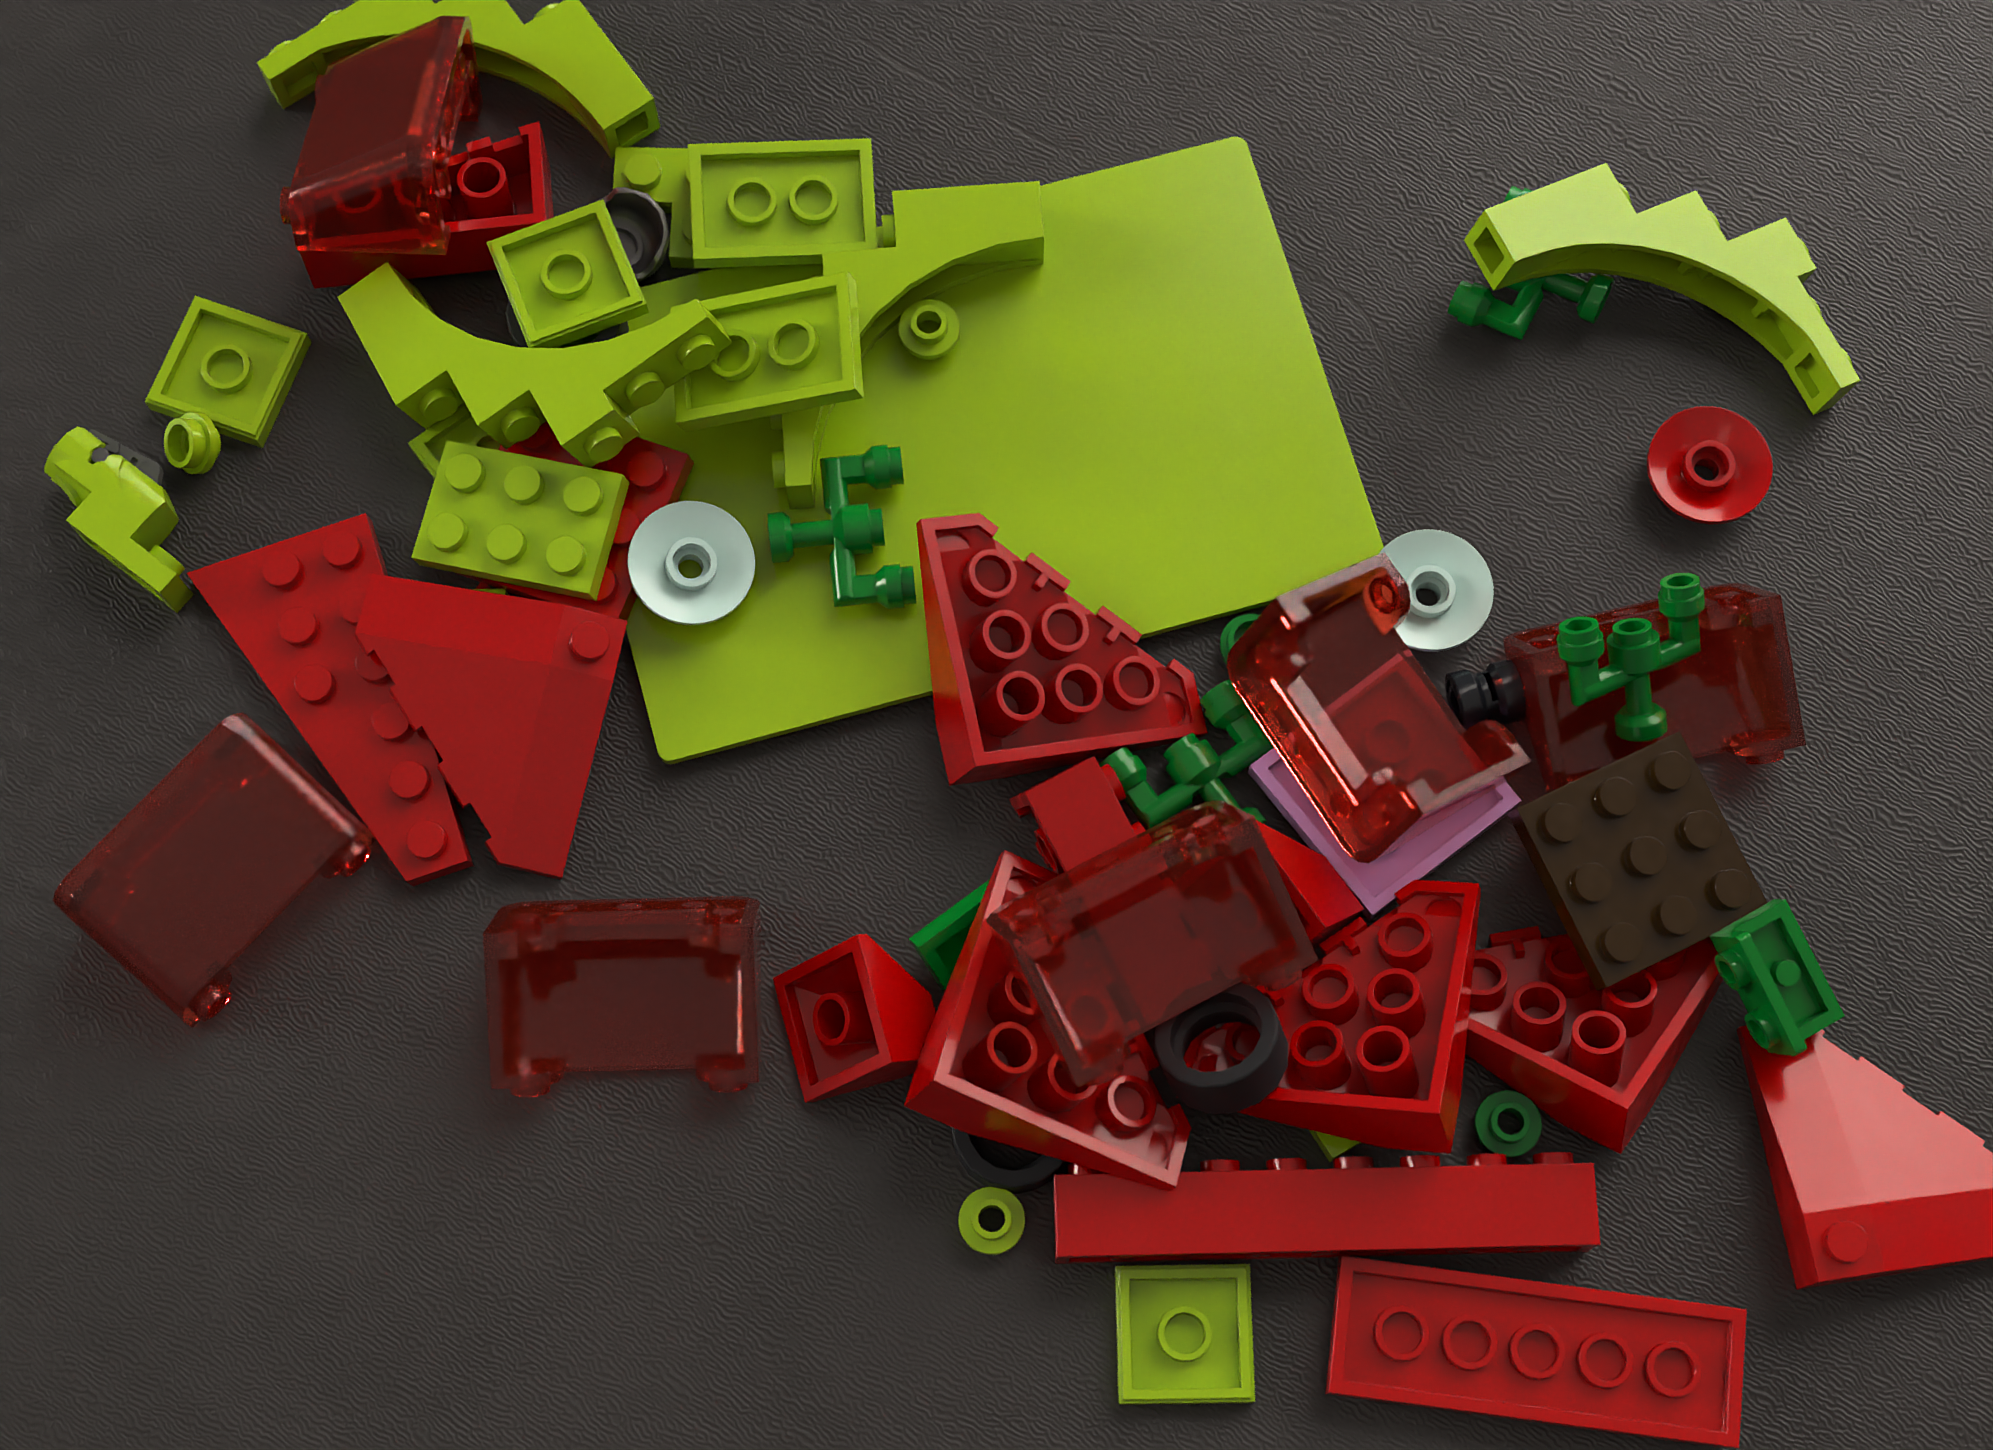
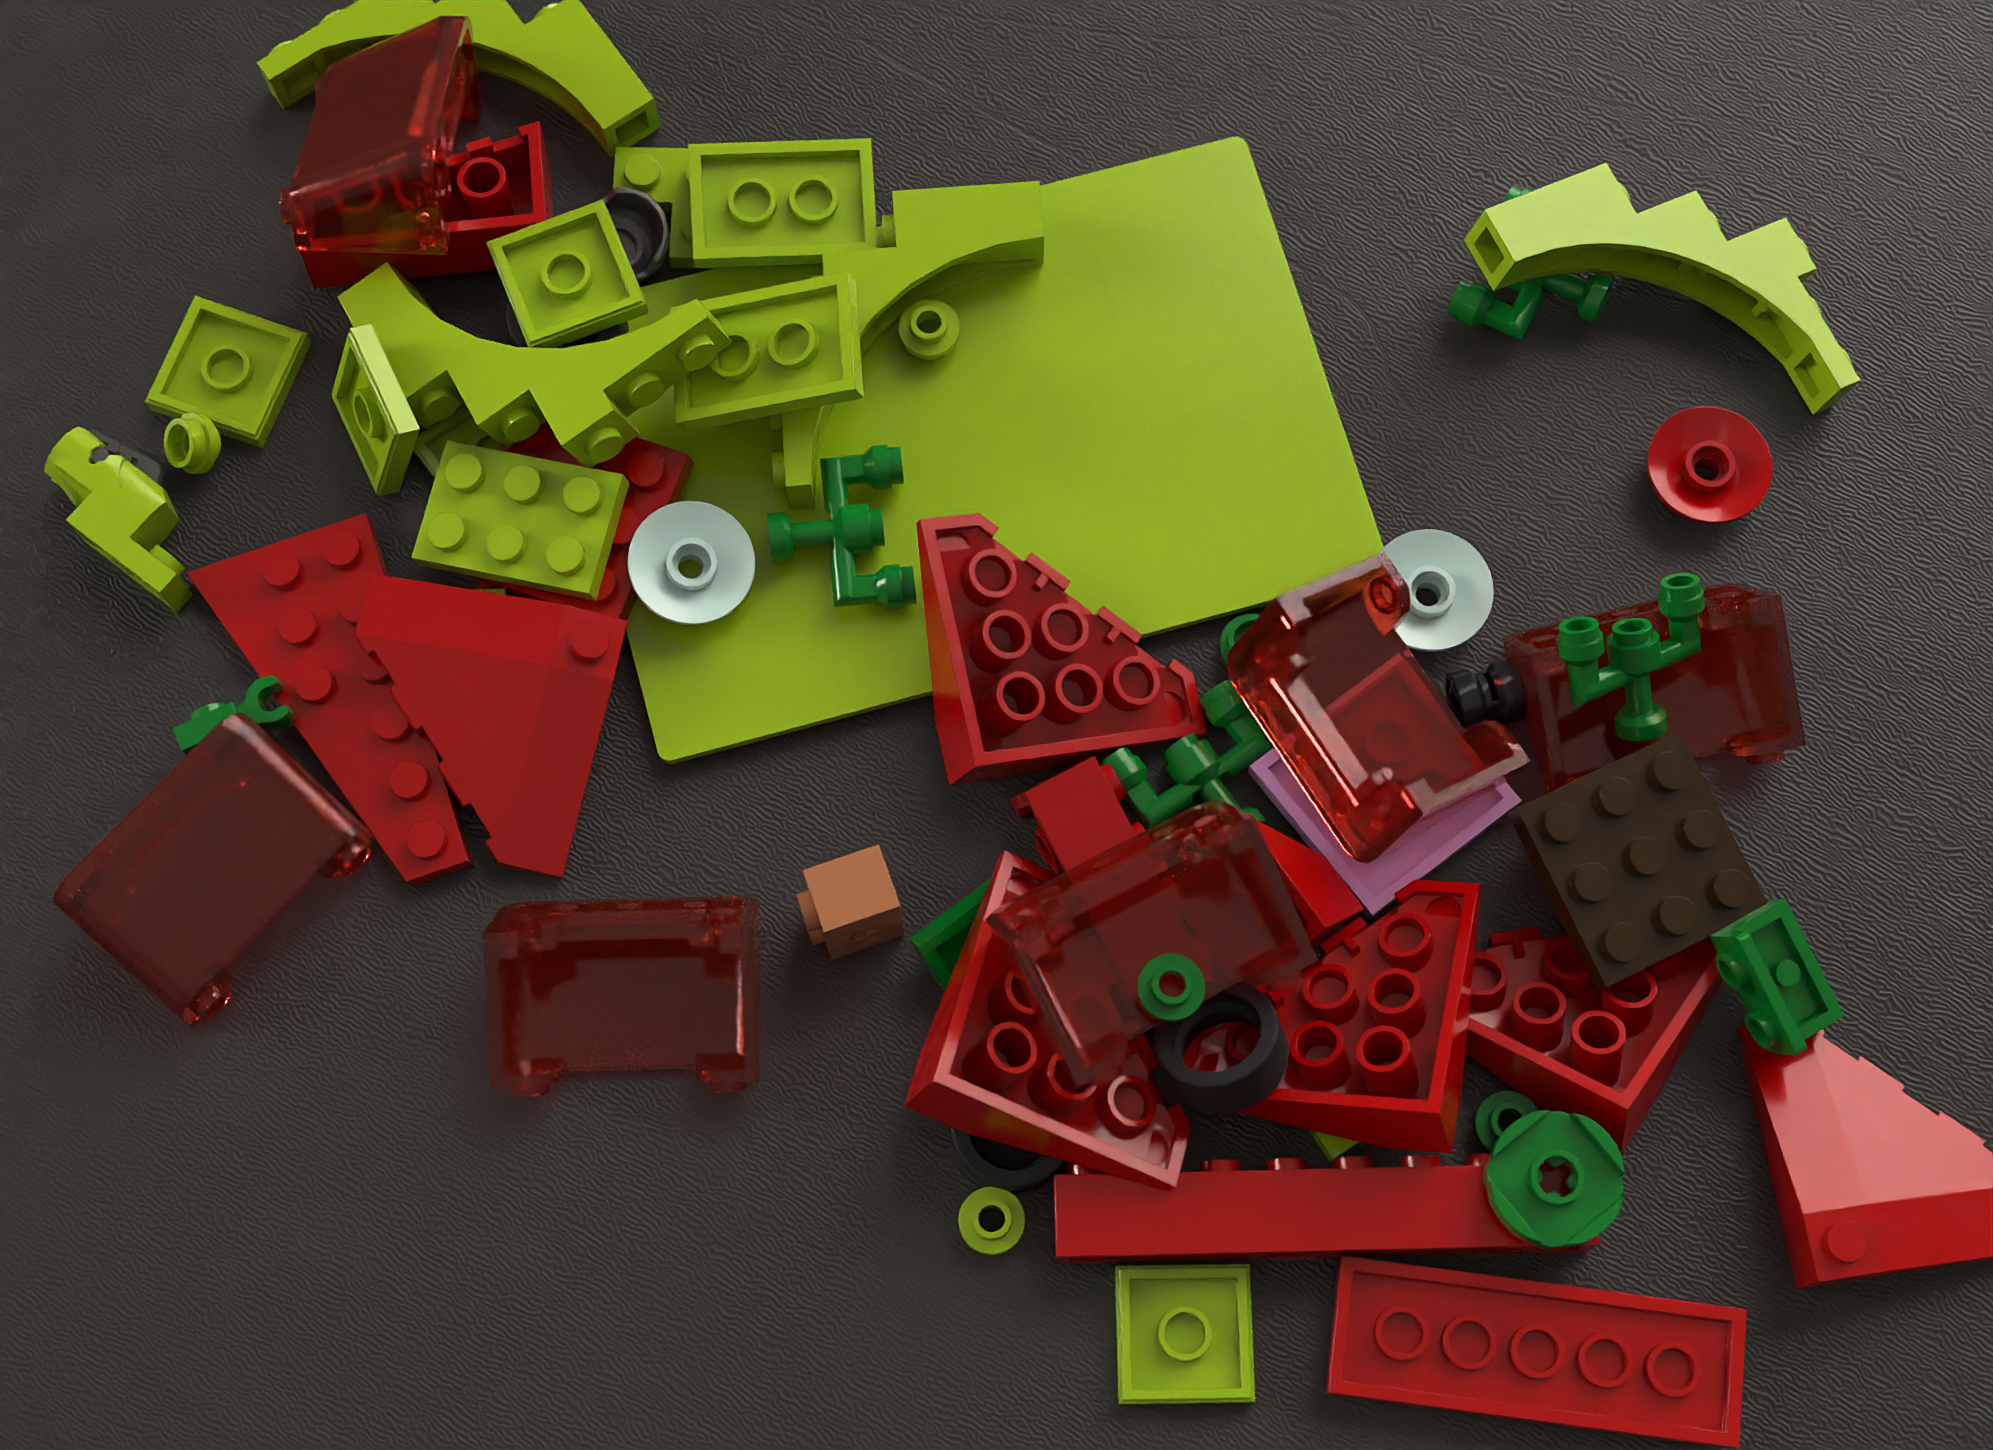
(209, 716): none -> green plate
(375, 410): none -> lime tile
(851, 903): none -> nougat brick
(852, 1018): red slope -> none
(1171, 1008): none -> green plate
(1594, 1182): none -> green plate

